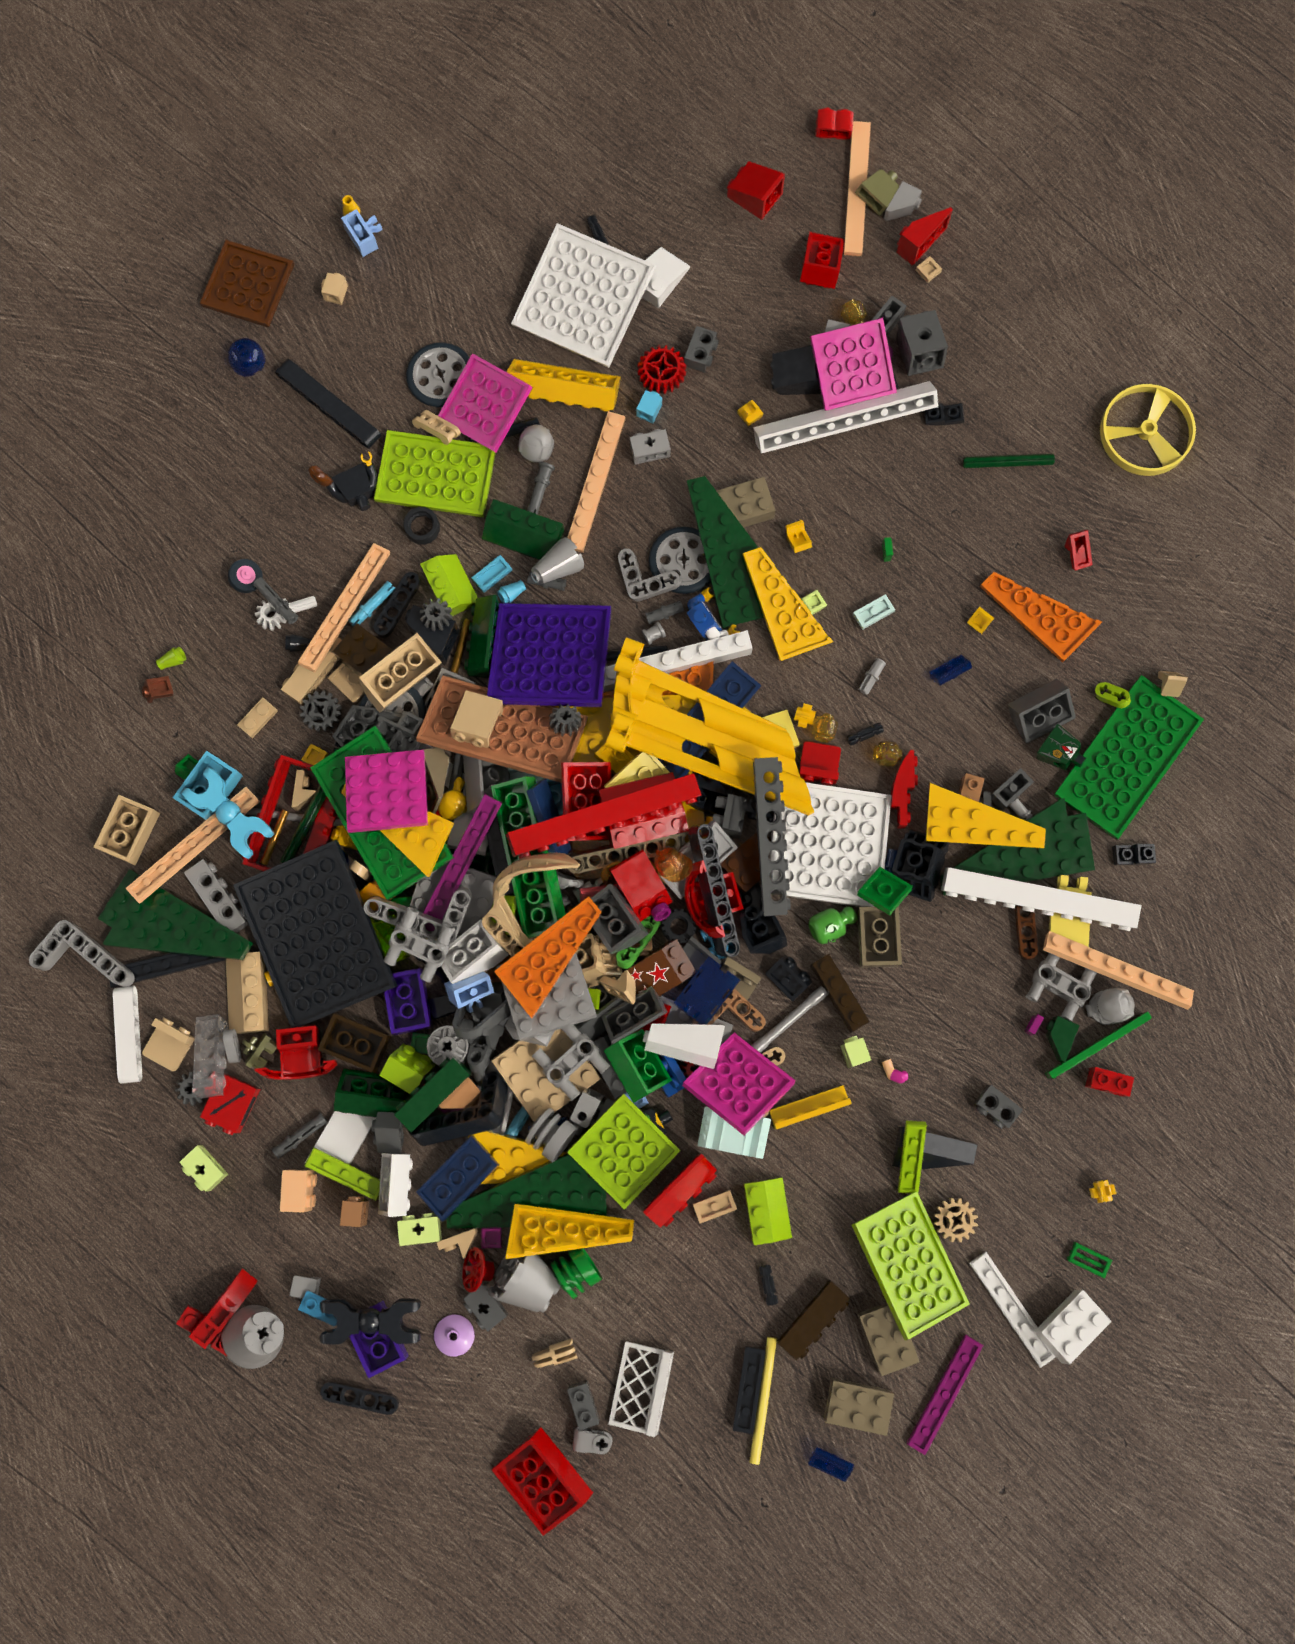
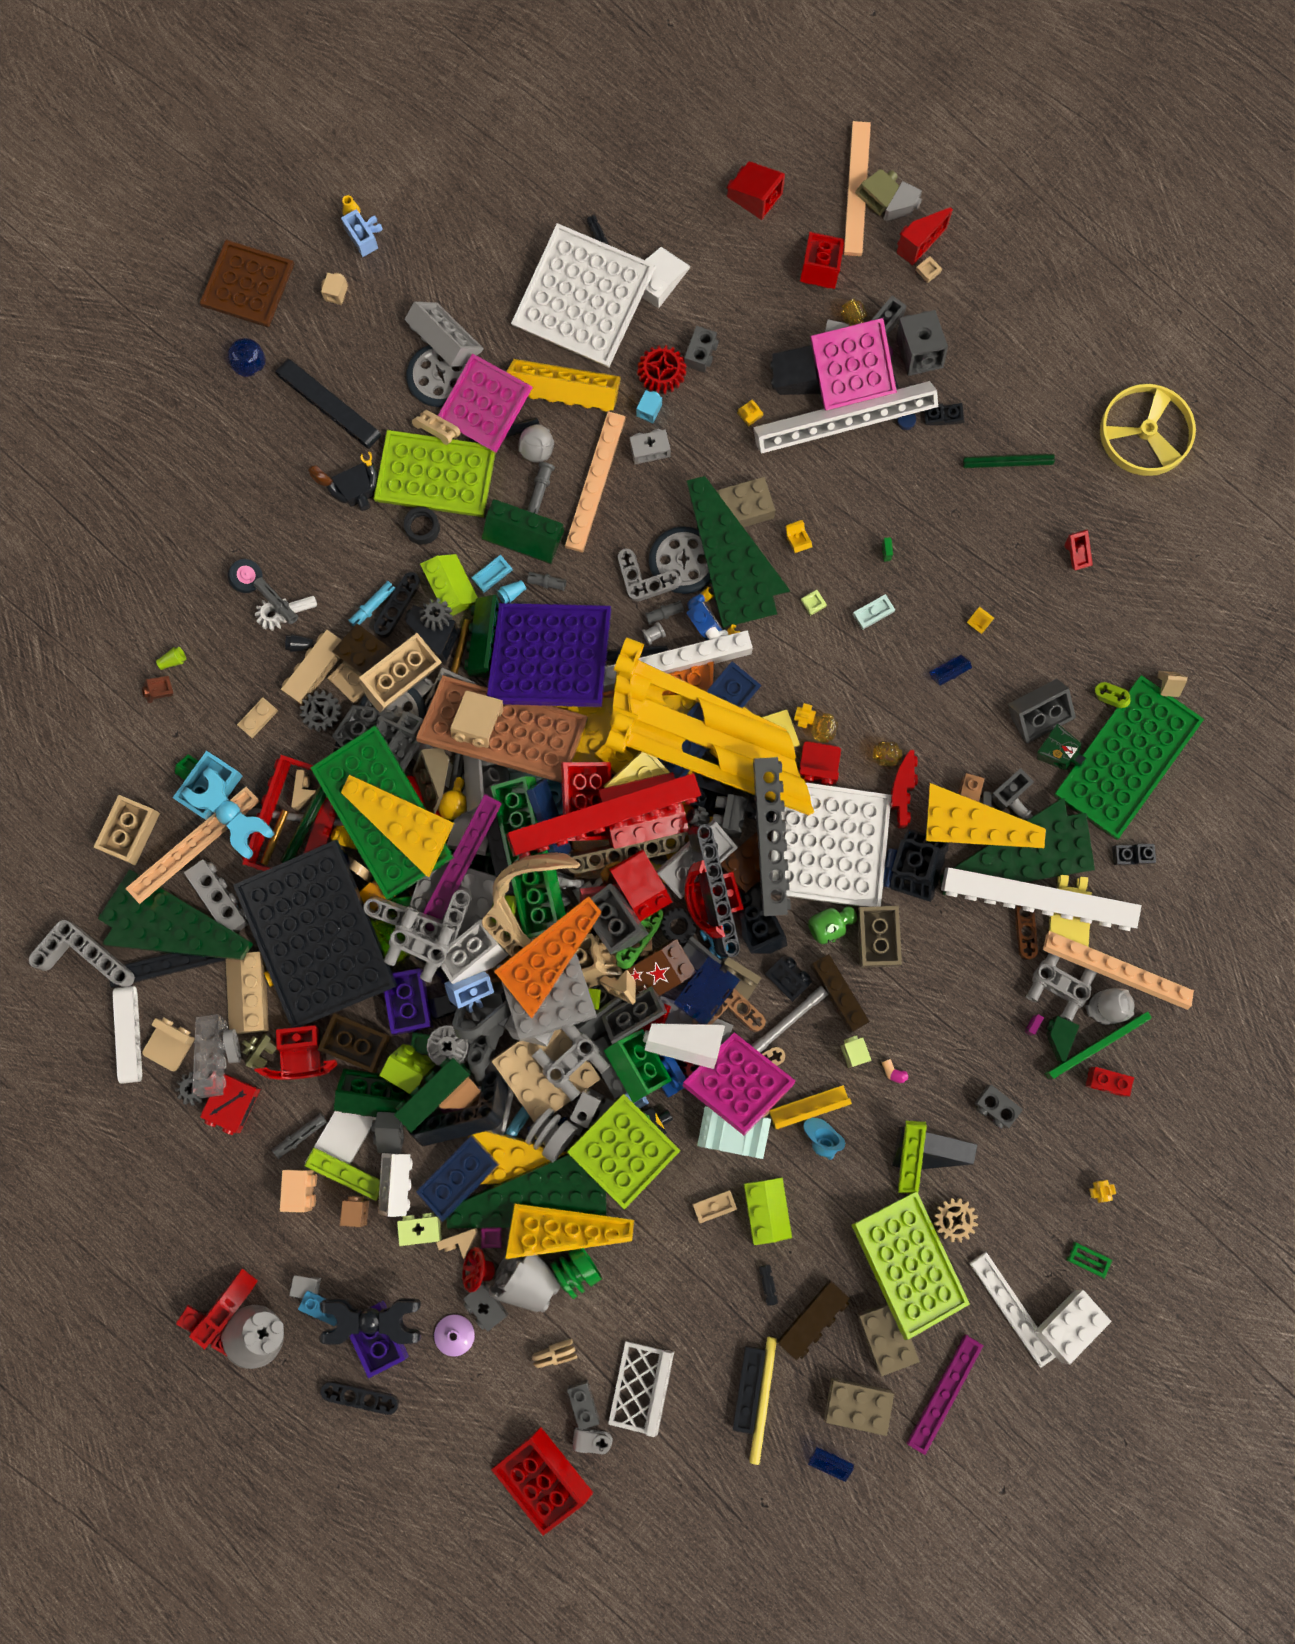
(213, 1170): yellowish green brick -> none
(314, 755): yellow plate -> none
(343, 608): light nougat tile -> none
(386, 791): dark pink plate -> none
(442, 333): none -> light grey slope
(558, 562): light grey cone -> none
(565, 720): dark grey gear -> none
(661, 912): magenta tile -> none
(672, 864): clear orange piece -> none
(679, 1190): red slope -> none
(697, 816): none -> dark grey gear
(786, 615): yellow wing -> none
(824, 1138): none -> dark azure piece
(834, 123): red brick -> none
(865, 733): black axle -> none
(872, 676): light grey axle -> none
(884, 890): green plate -> none
(906, 422): none -> dark blue tile
(1046, 619): orange wing -> none

